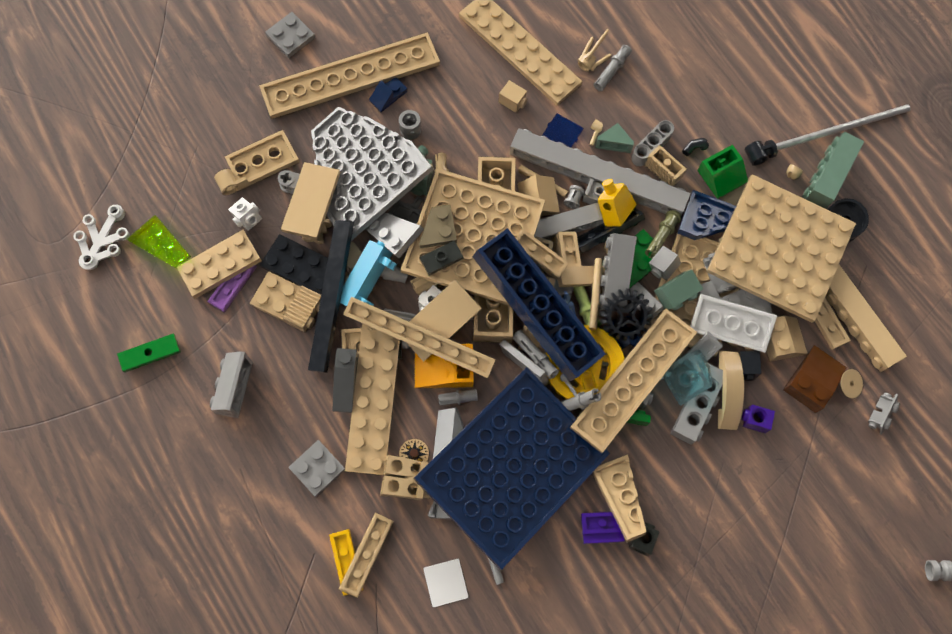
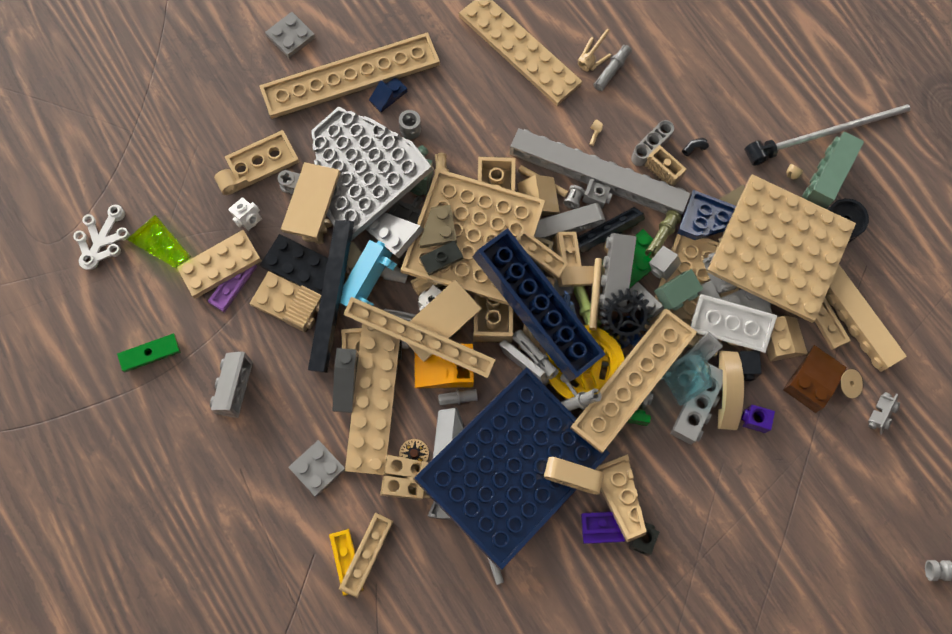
(445, 582): white sticker -> none
(513, 96): tan brick -> none
(563, 130): clear blue piece -> none
(573, 475): none -> tan beam
(615, 140): sand green slope -> none
(615, 203): yellow torso -> none
(724, 171): green slope -> none

